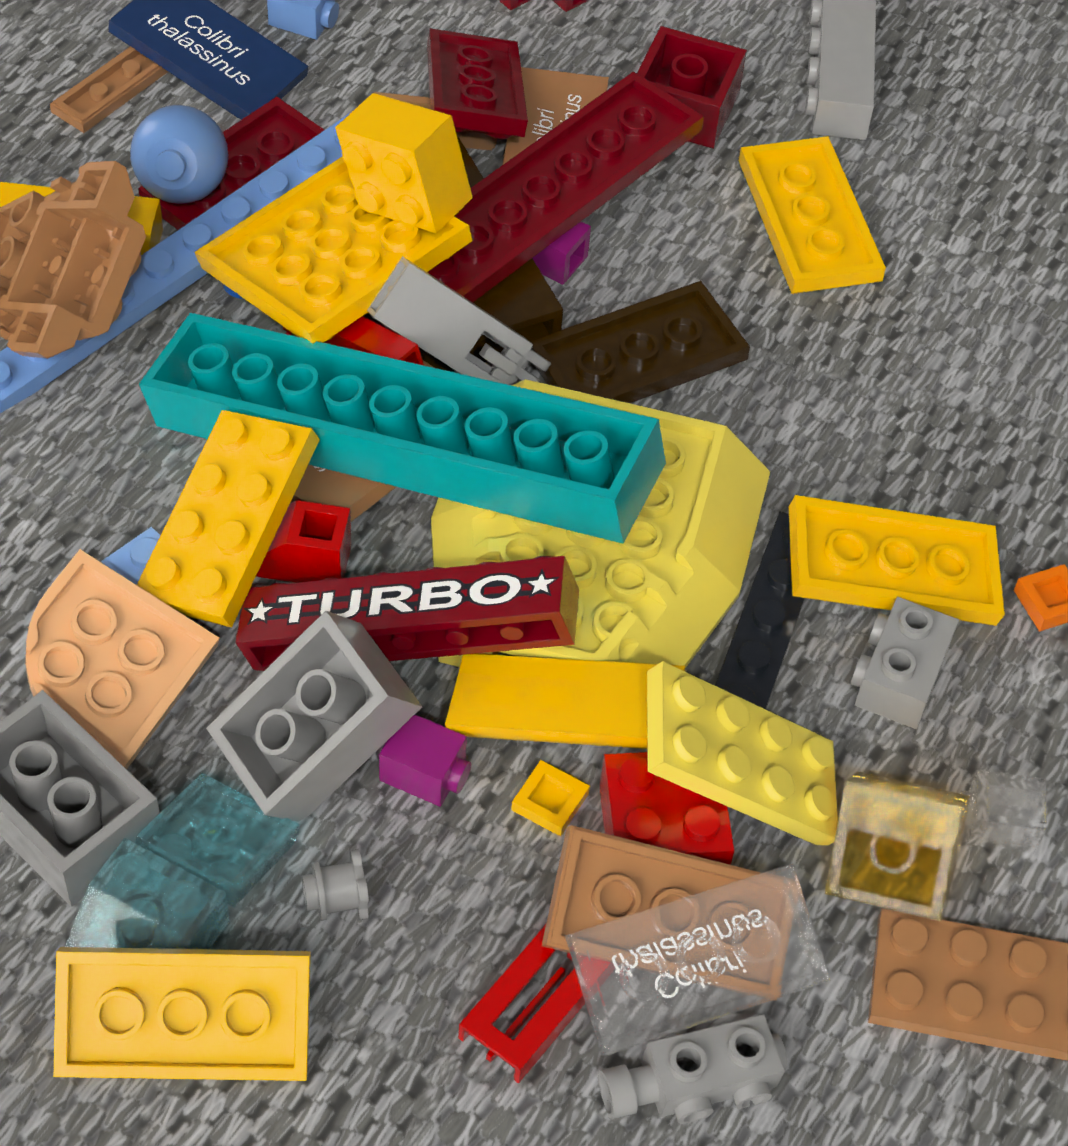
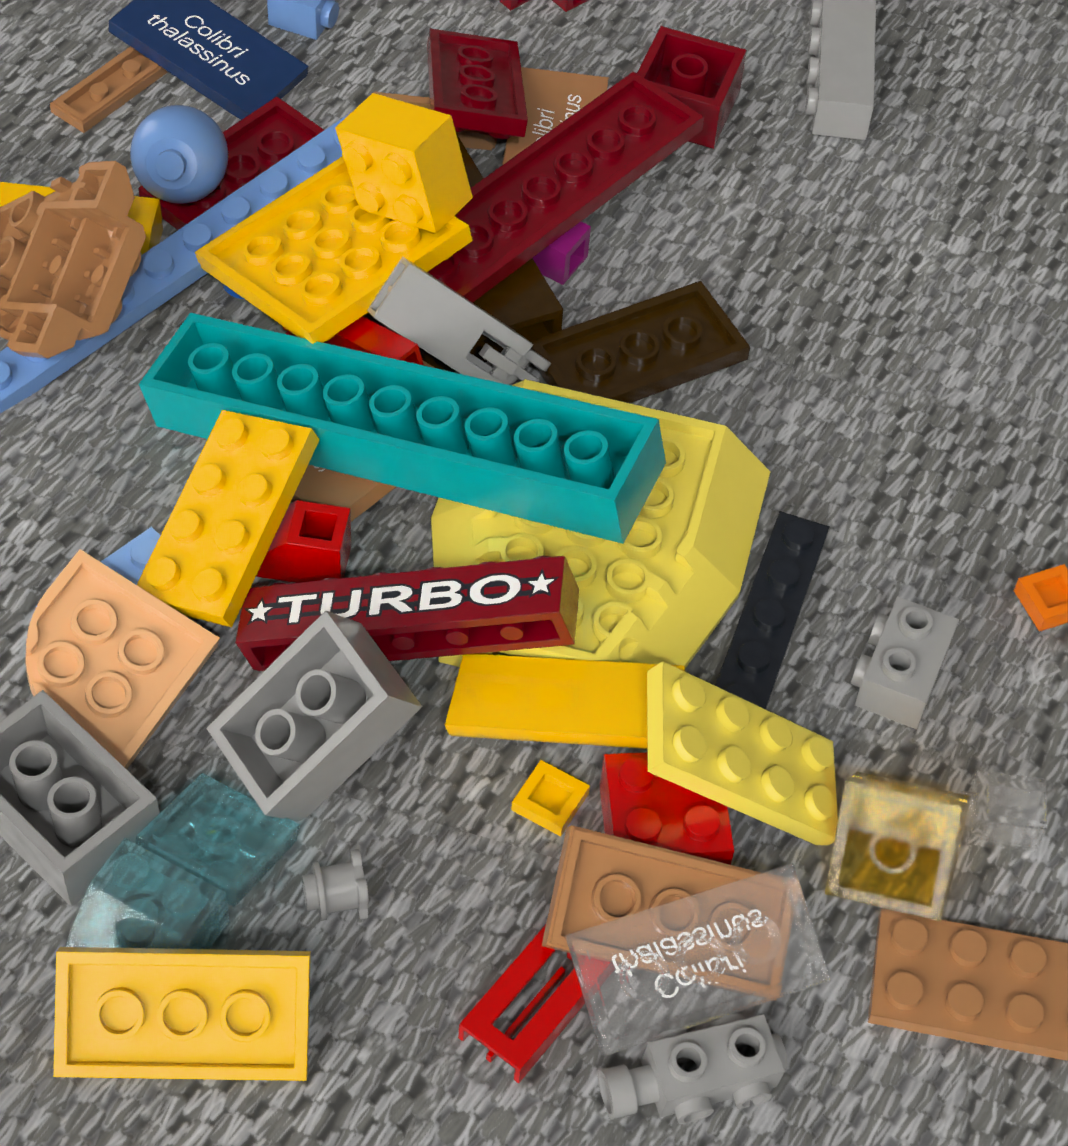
(425, 760): magenta brick -> none
(811, 215): yellow plate -> none
(879, 553): yellow plate -> none

